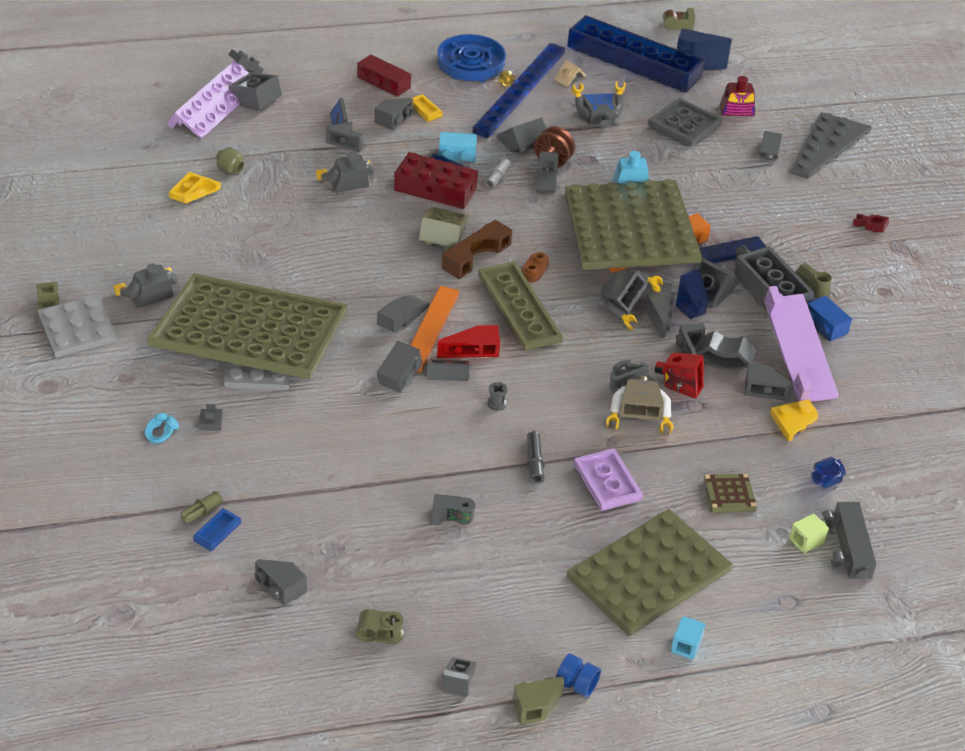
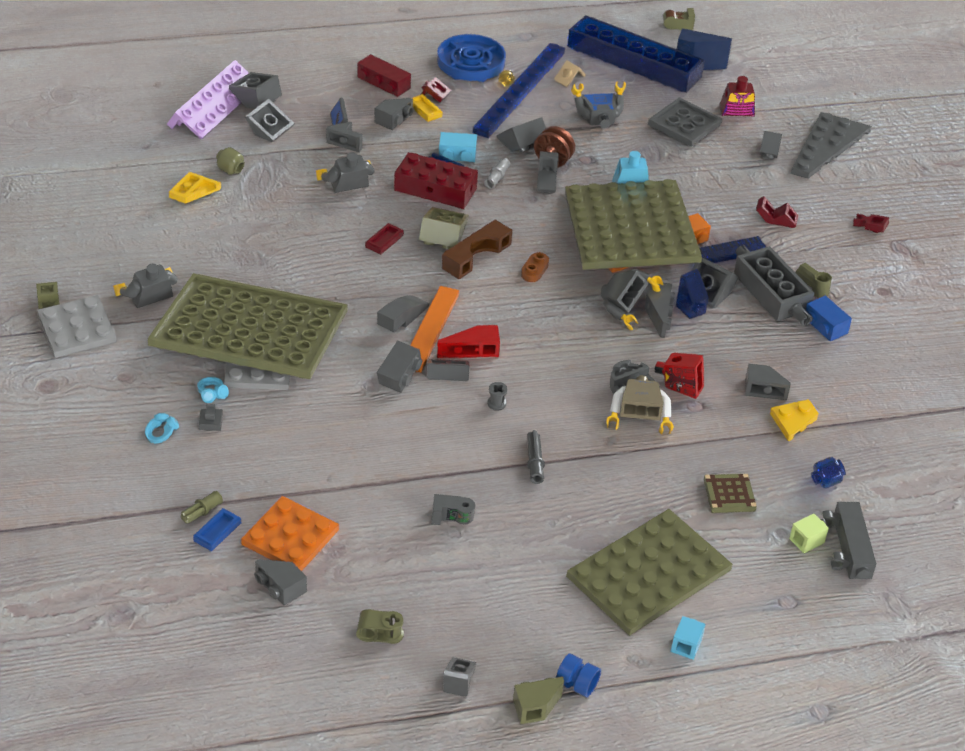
(209, 395): none -> medium azure piece
(250, 63): dark grey plate -> none
(268, 121): none -> dark grey slope
(290, 533): none -> orange plate
(384, 238): none -> dark red tile
(436, 89): none -> bracket
(520, 306): olive plate -> none
(608, 479): lavender plate -> none
(689, 336): dark grey bracket -> none
(725, 351): dark grey brick -> none
(780, 216): none -> dark red slope
(800, 346): lavender bracket -> none

